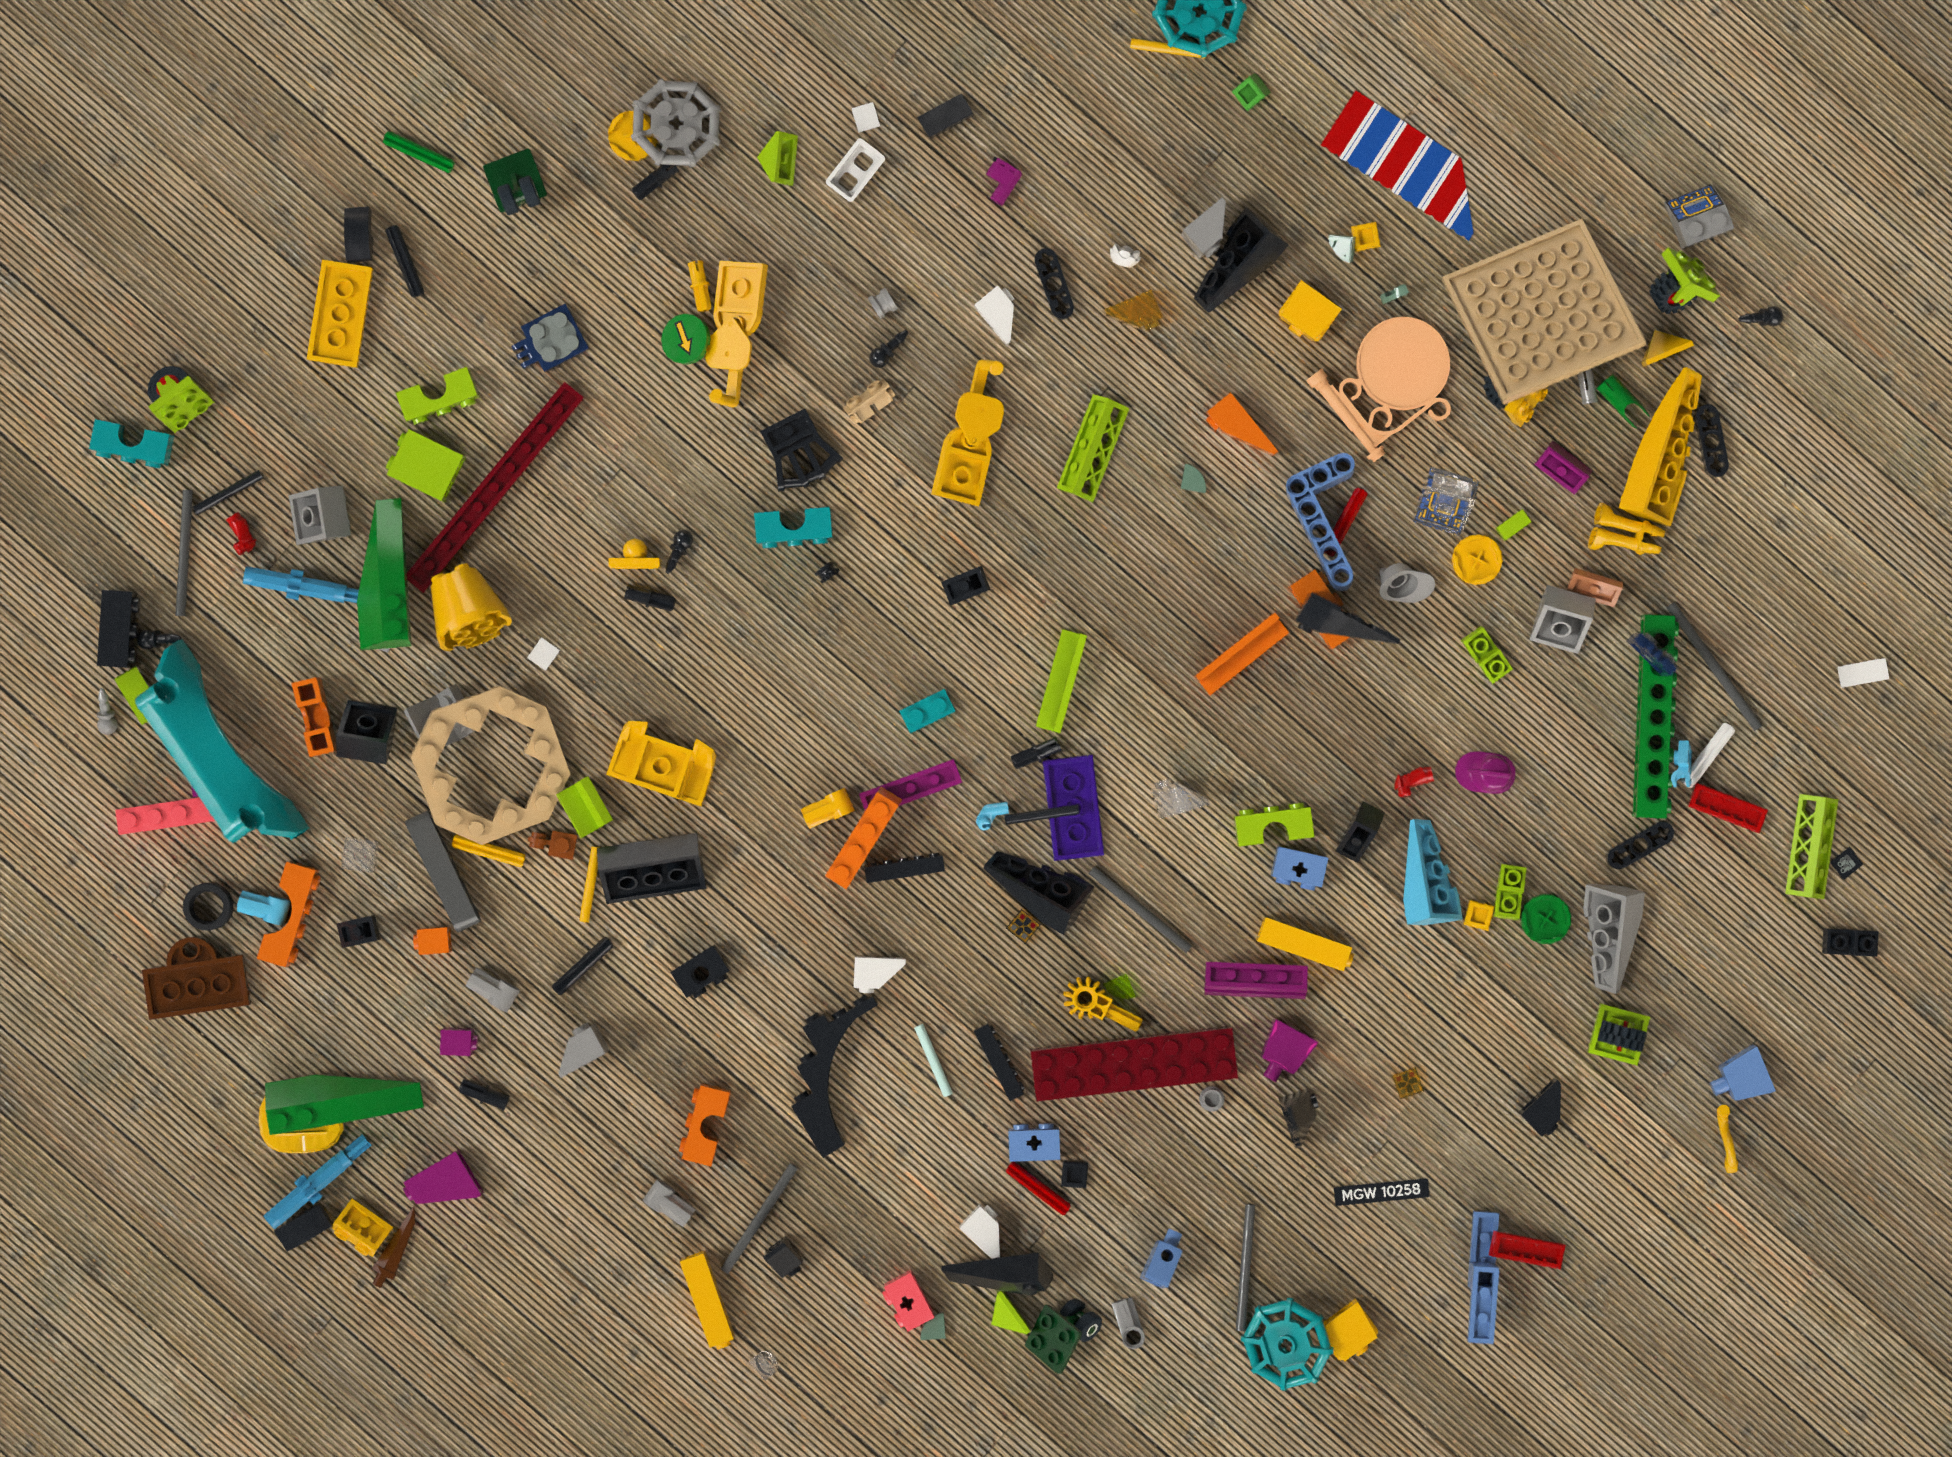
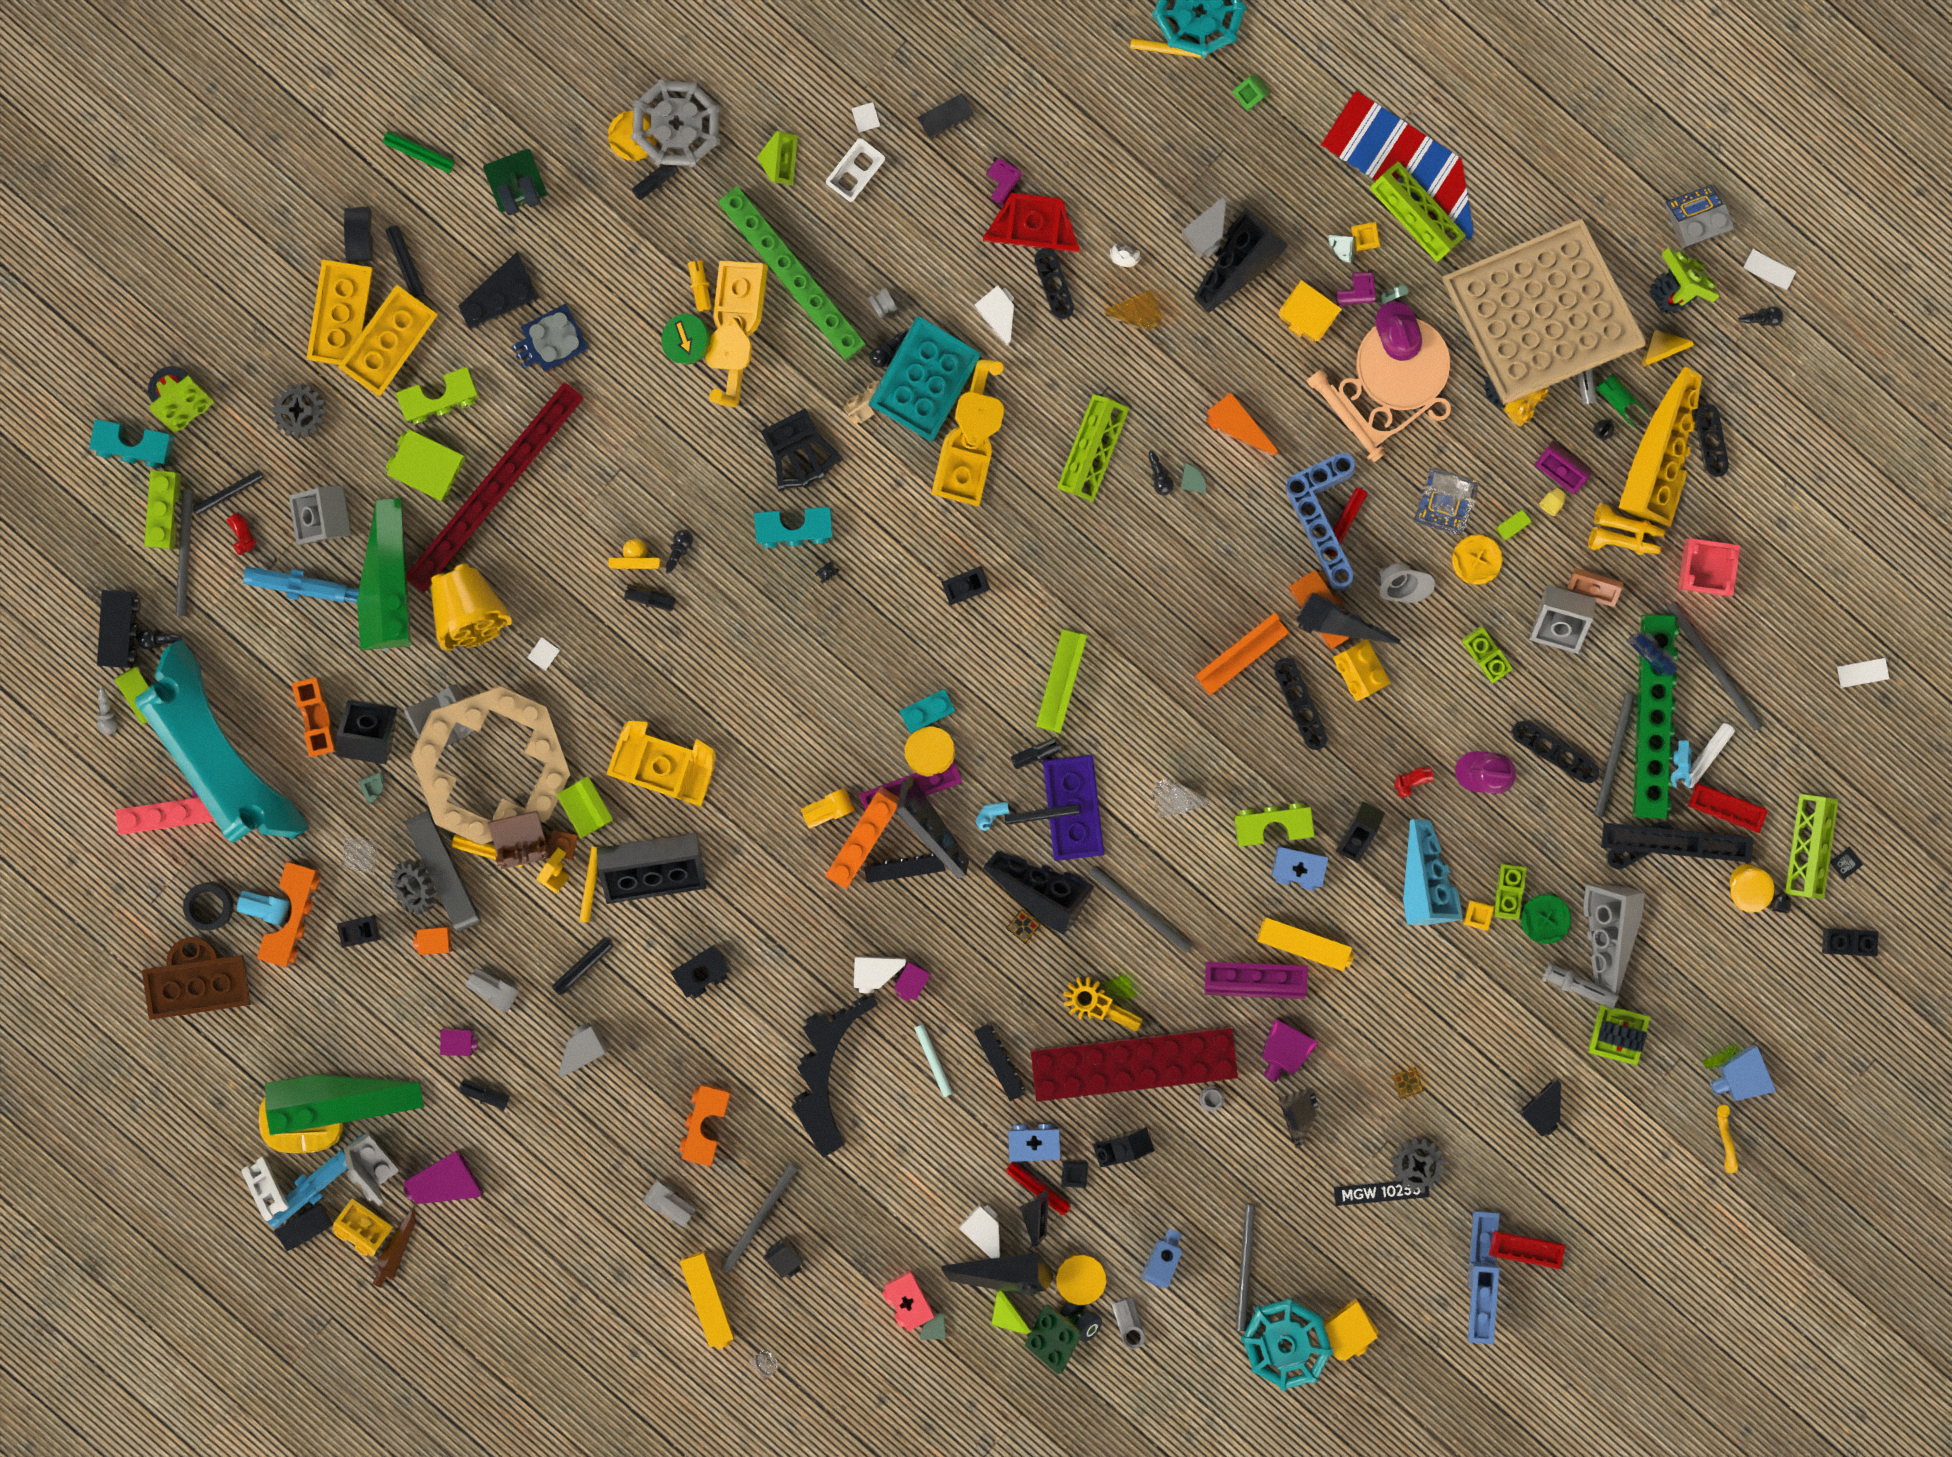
(162, 497): none -> lime arch
(264, 1188): none -> white plate
(309, 411): none -> dark grey gear
(369, 1166): none -> light grey bracket
(372, 786): none -> sand green tile
(387, 340): none -> yellow plate
(414, 886): none -> dark grey gear
(499, 294): none -> black wing
(518, 840): none -> reddish brown hinge
(552, 873): none -> yellow bracket
(791, 273): none -> bright green brick
(911, 982): none -> magenta brick
(924, 379): none -> teal plate
(928, 825): none -> black wing
(929, 751): none -> yellow tile
(1033, 223): none -> red wing
(1035, 1217): none -> black slope
(1081, 1279): none -> yellow tile
(1123, 1147): none -> black slope
(1162, 483): none -> black bar
(1297, 705): none -> black beam
(1361, 670): none -> yellow bracket
(1362, 291): none -> magenta piece
(1398, 331): none -> magenta piece
(1414, 214): none -> lime fence
(1428, 1158): none -> dark grey gear
(1553, 501): none -> light yellow hose
(1553, 754): none -> black beam
(1568, 980): none -> light grey pin
(1599, 426): none -> black hinge
(1614, 754): none -> dark grey piece
(1677, 842): none -> black slope
(1709, 567): none -> coral container
(1719, 1056): none -> clear neon green tile
(1751, 888): none -> yellow piece
(1769, 269): none -> white sticker
(1781, 903): none -> black hinge

